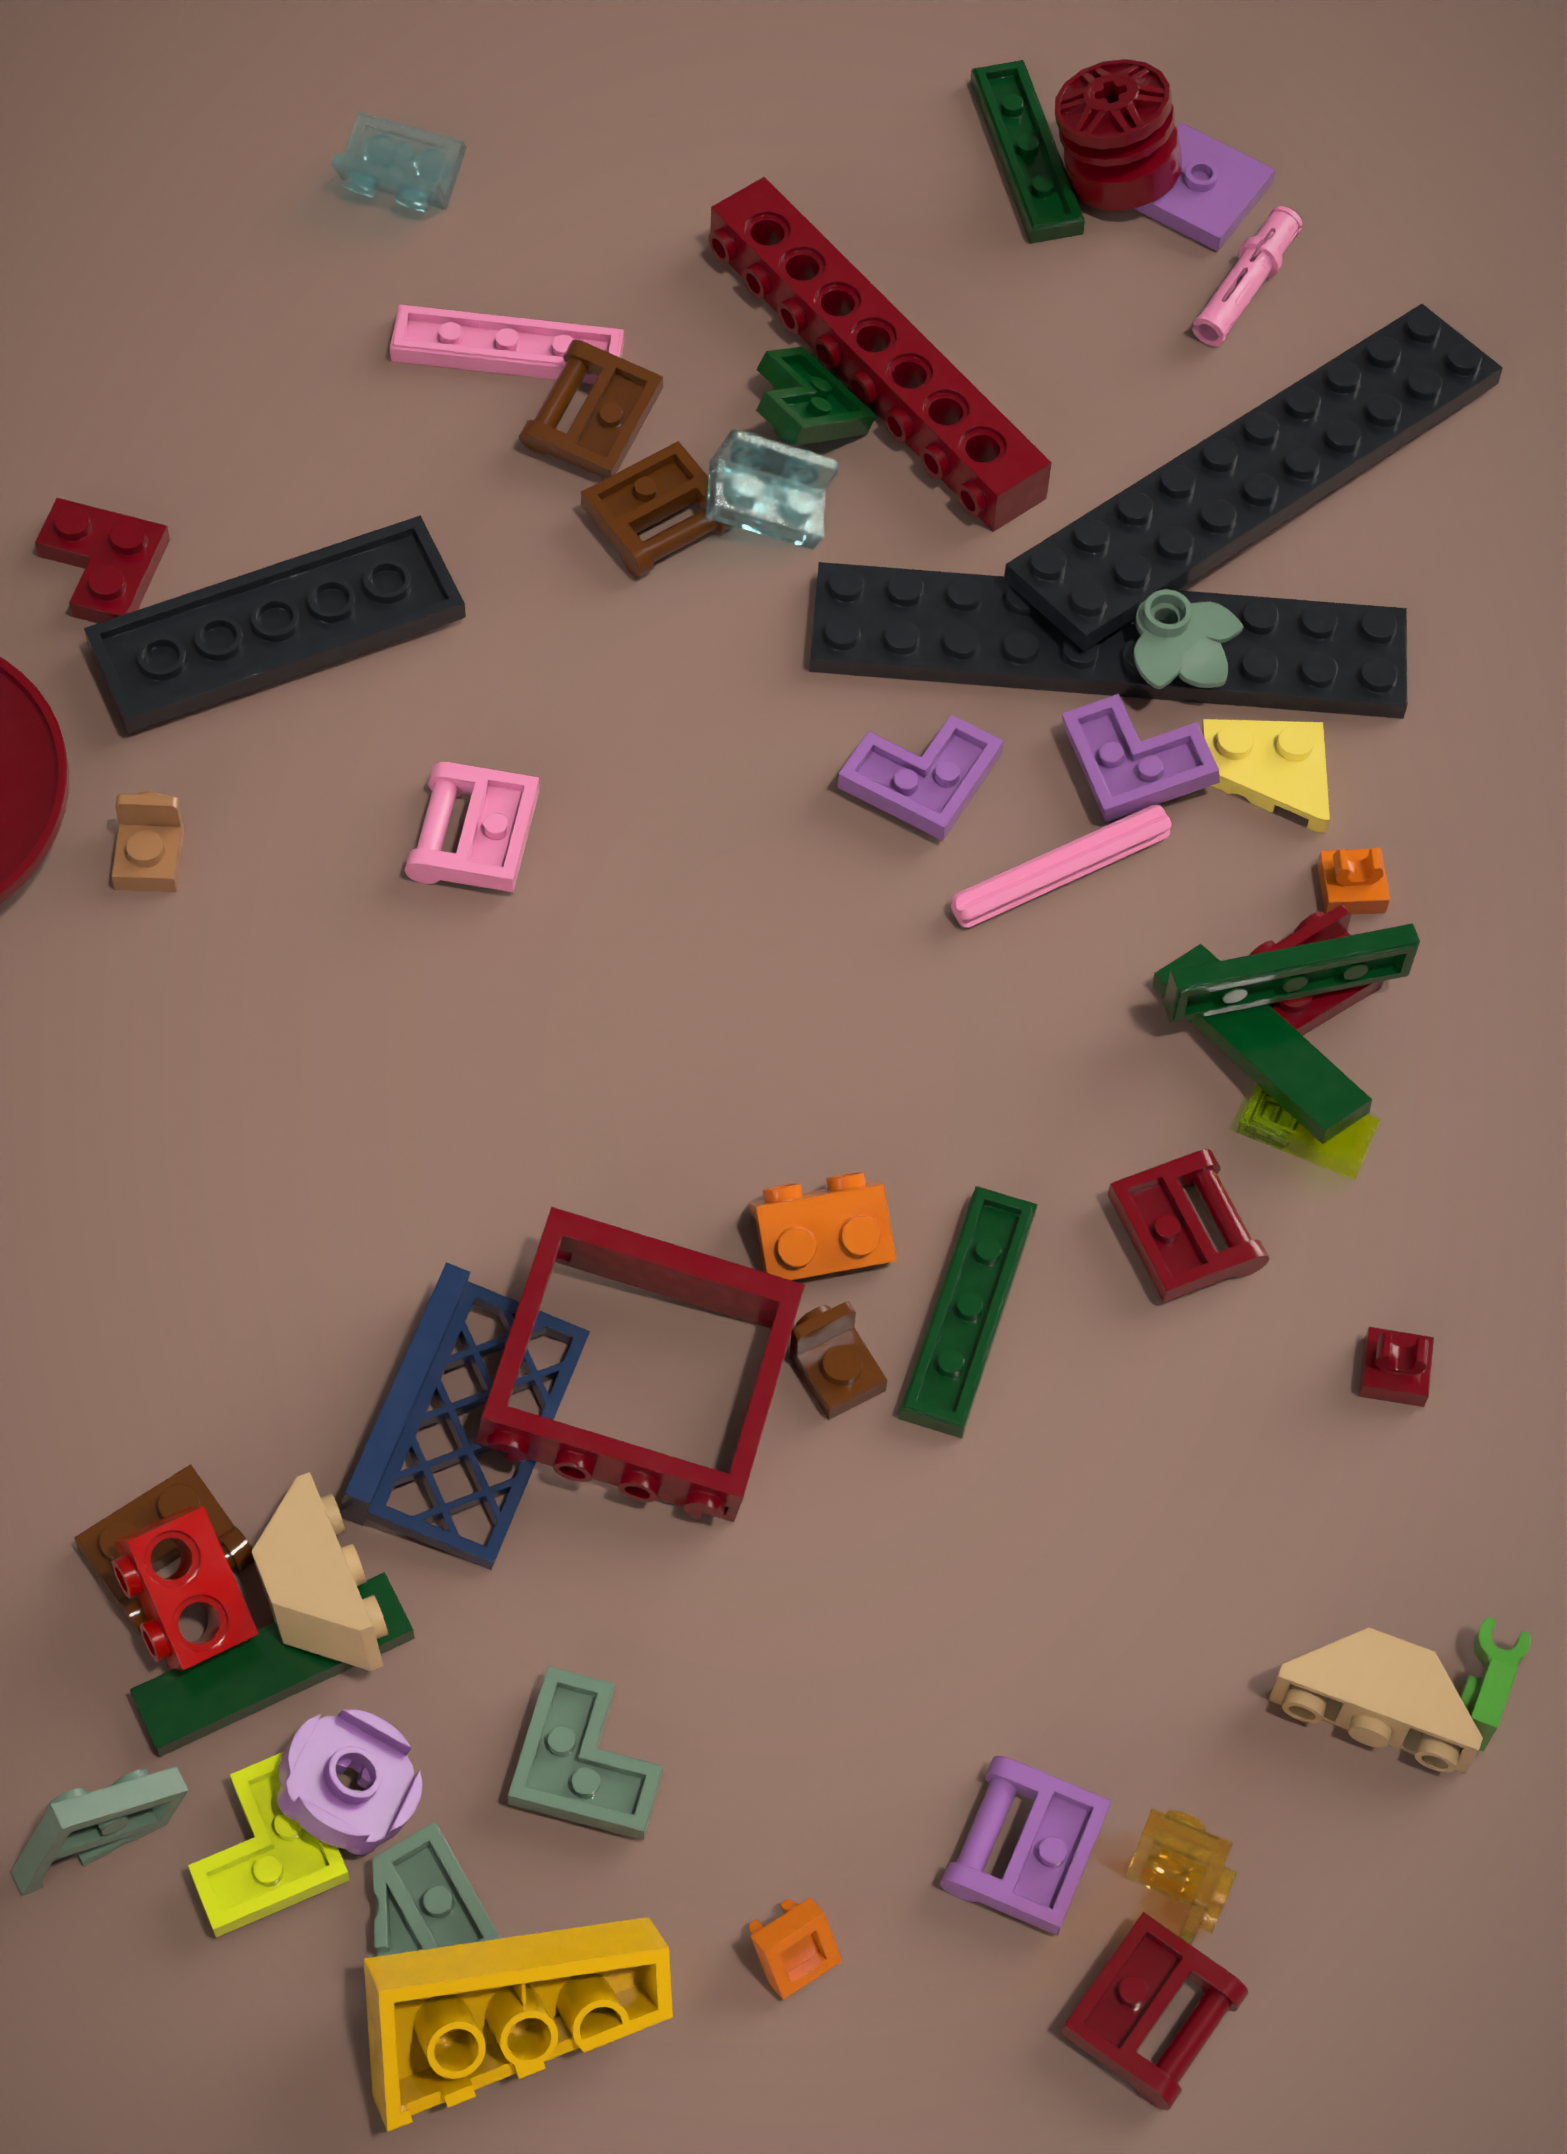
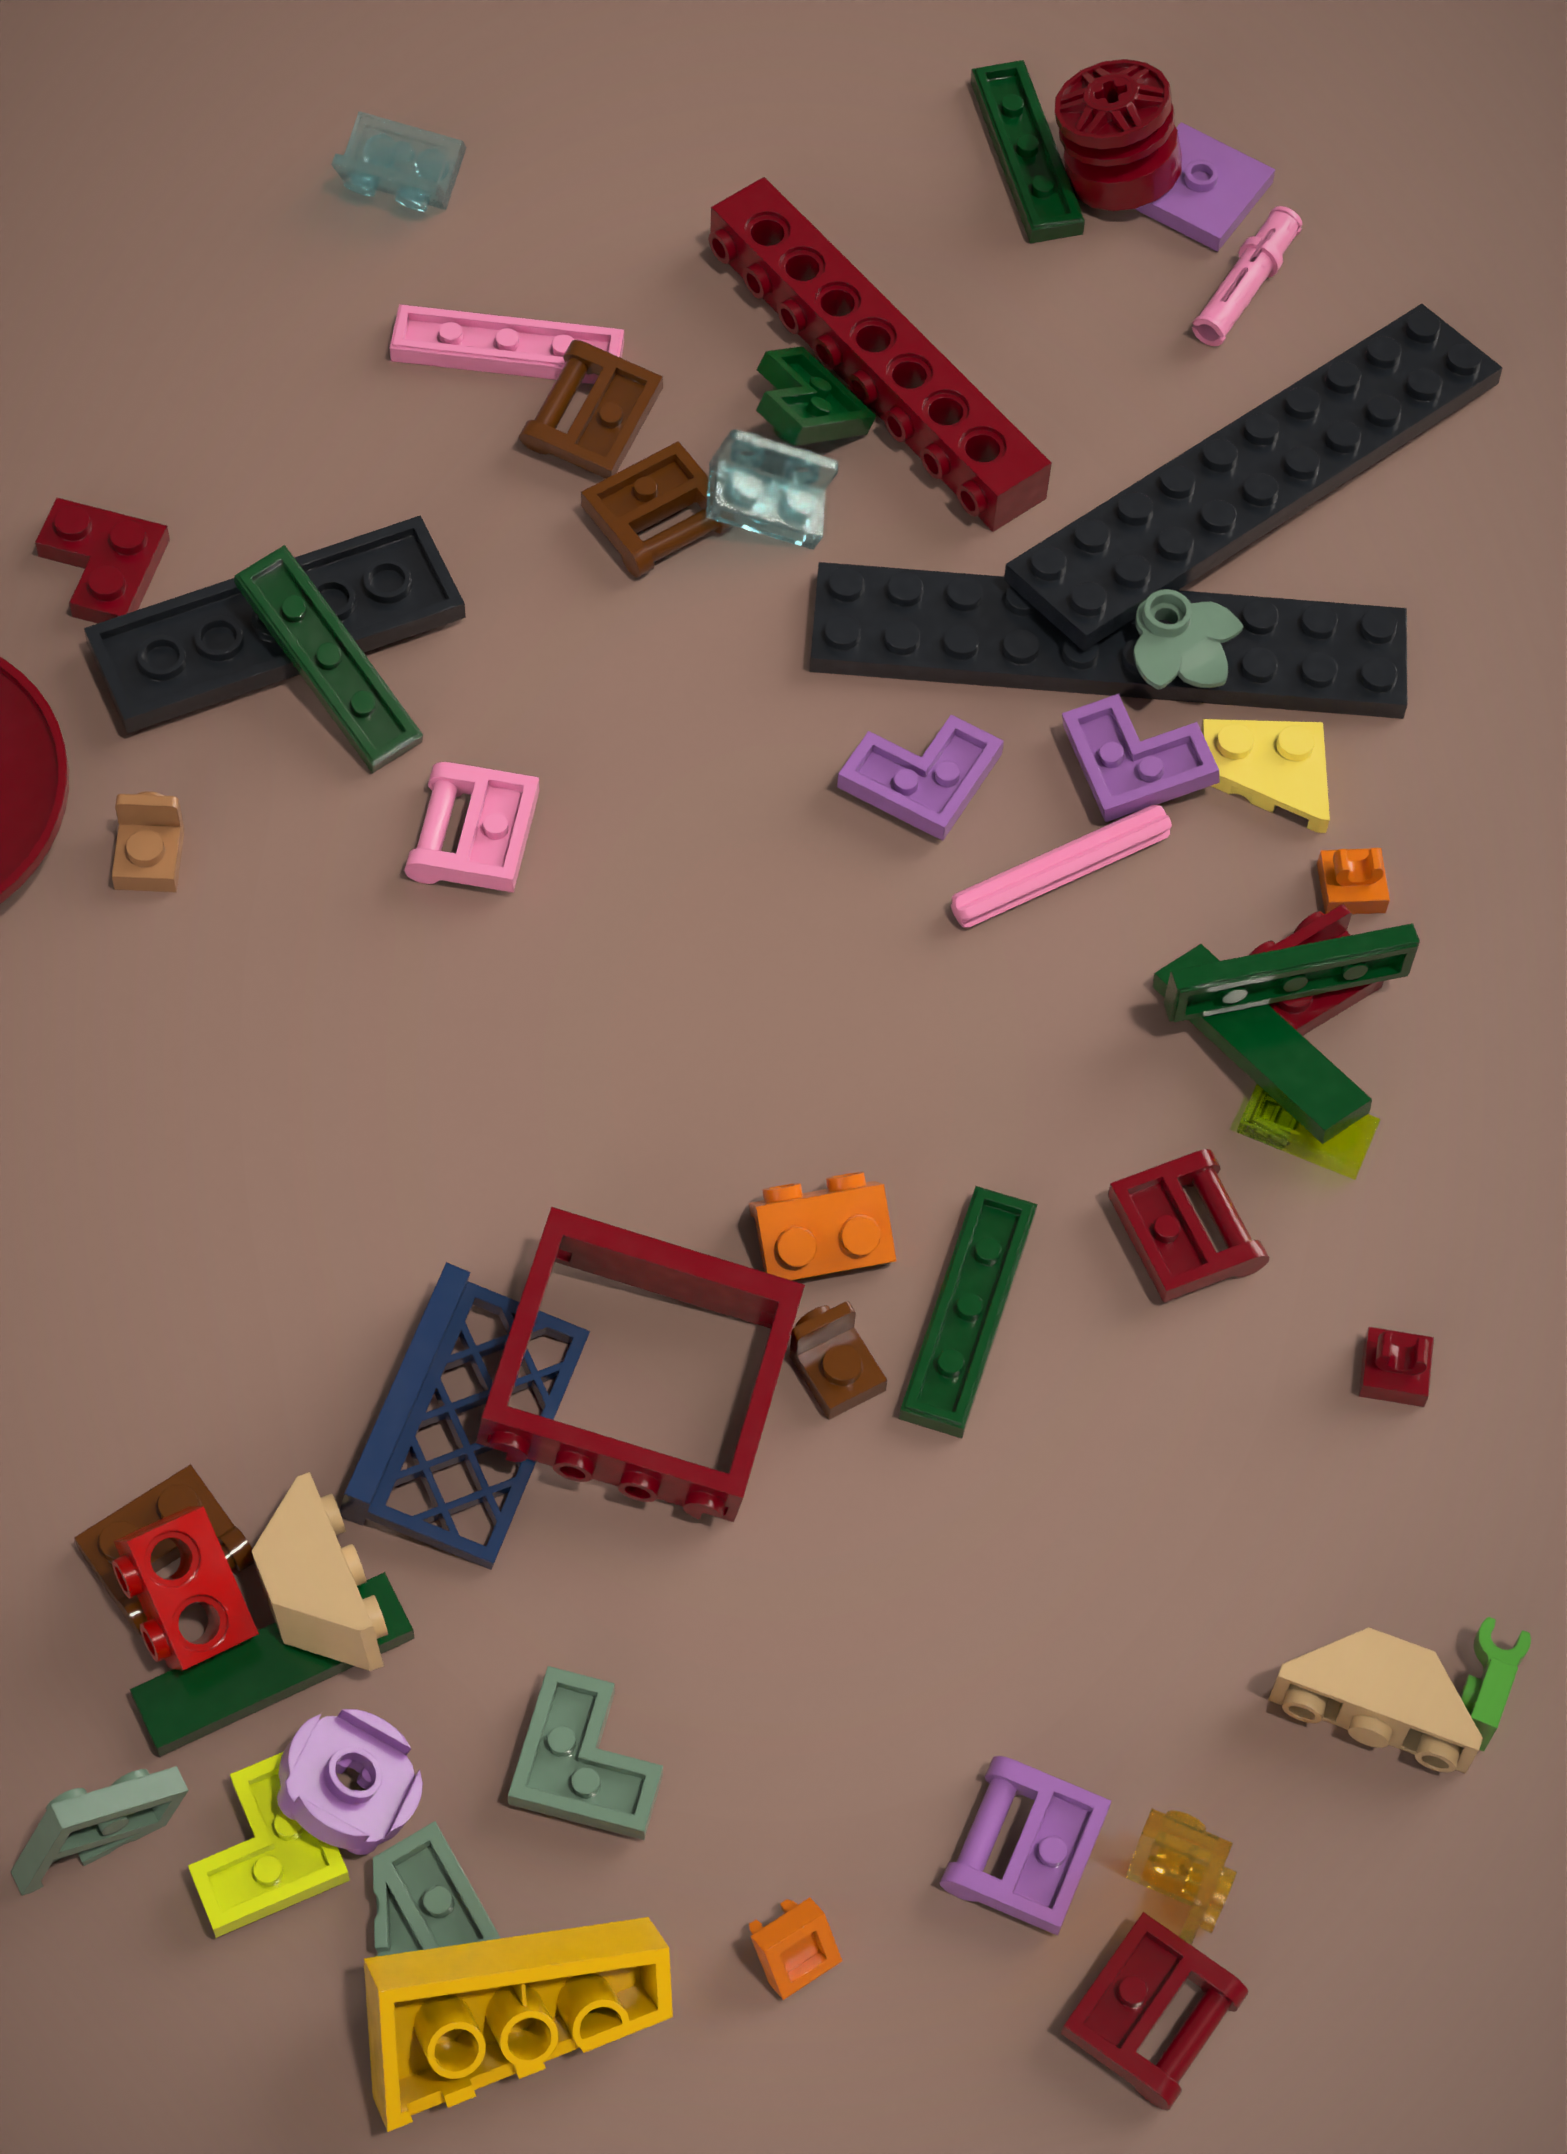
(328, 658): none -> dark green tile

